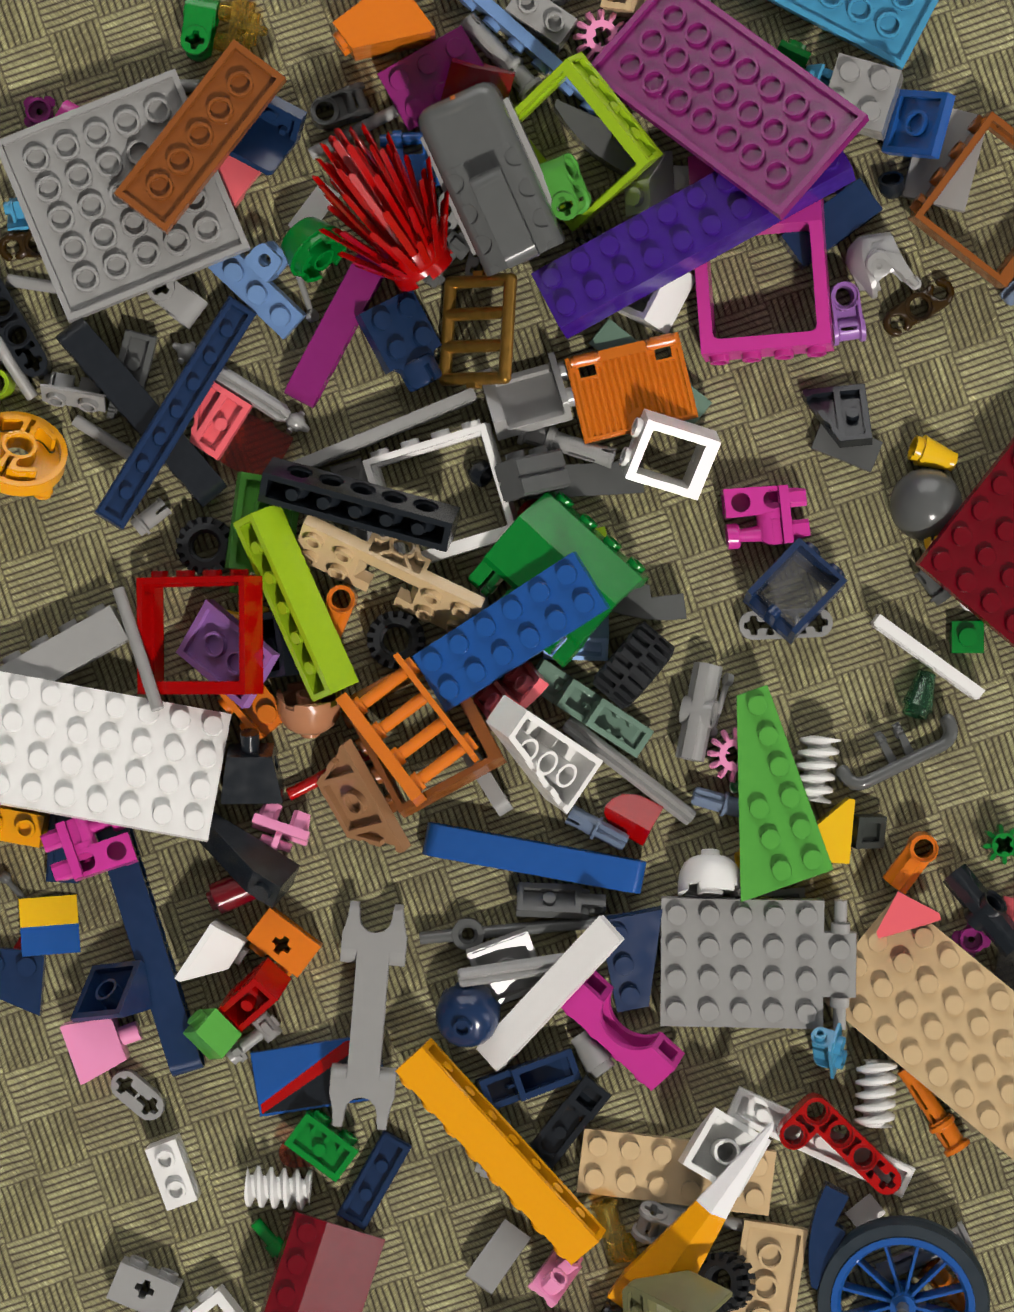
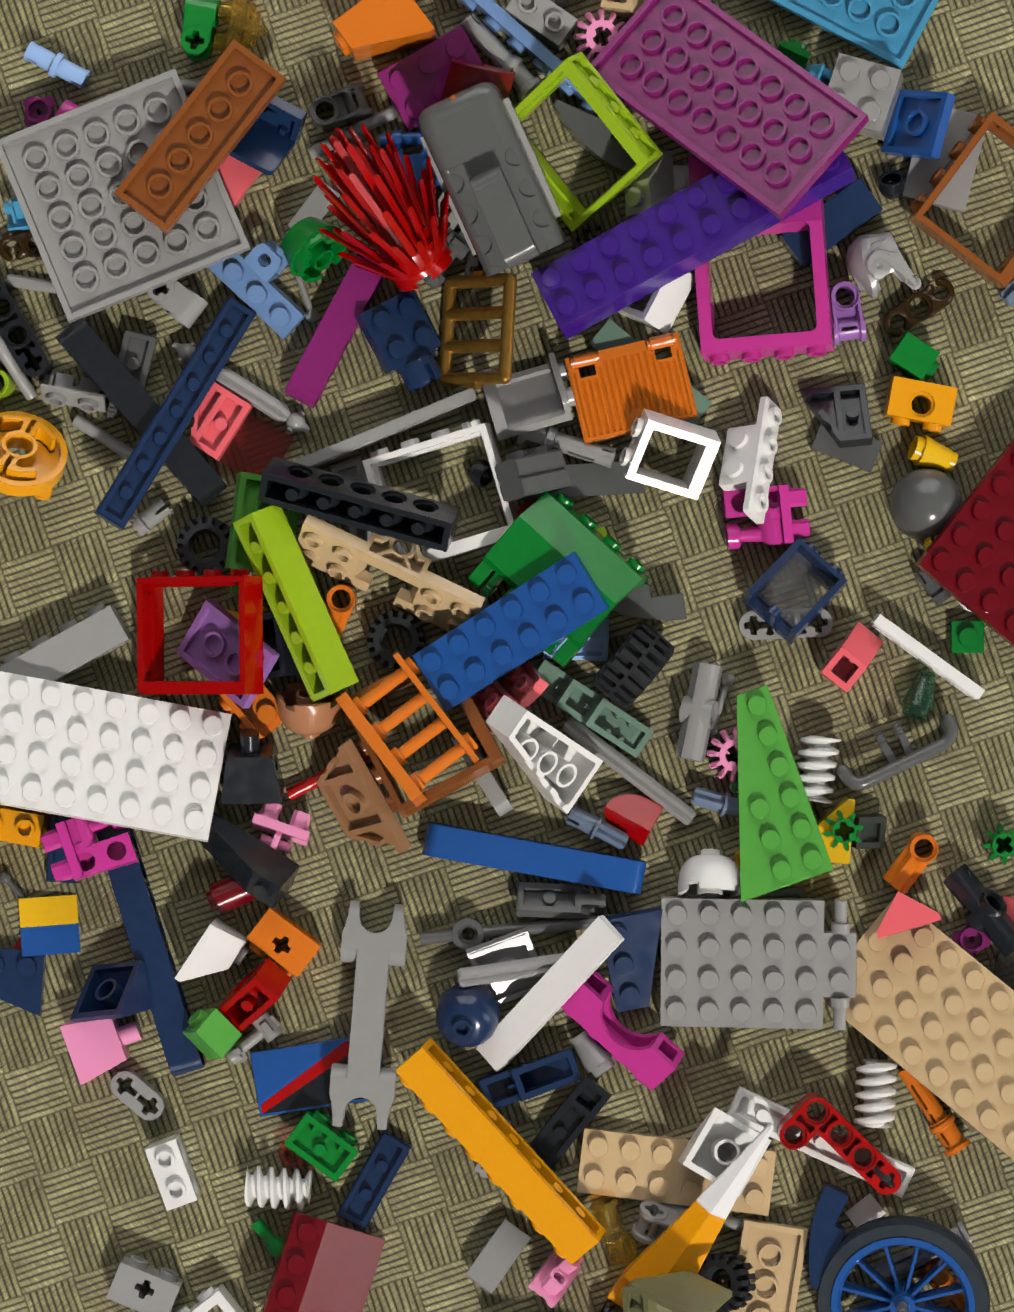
(56, 65): none -> light blue pin
(138, 649): light grey bar -> none
(566, 184): bright green piece -> none
(750, 459): none -> white bracket
(829, 1048): dark azure hinge -> none
(850, 835): none -> green gear
(851, 657): none -> coral slope
(914, 358): none -> green brick
(938, 397): none -> light orange brick

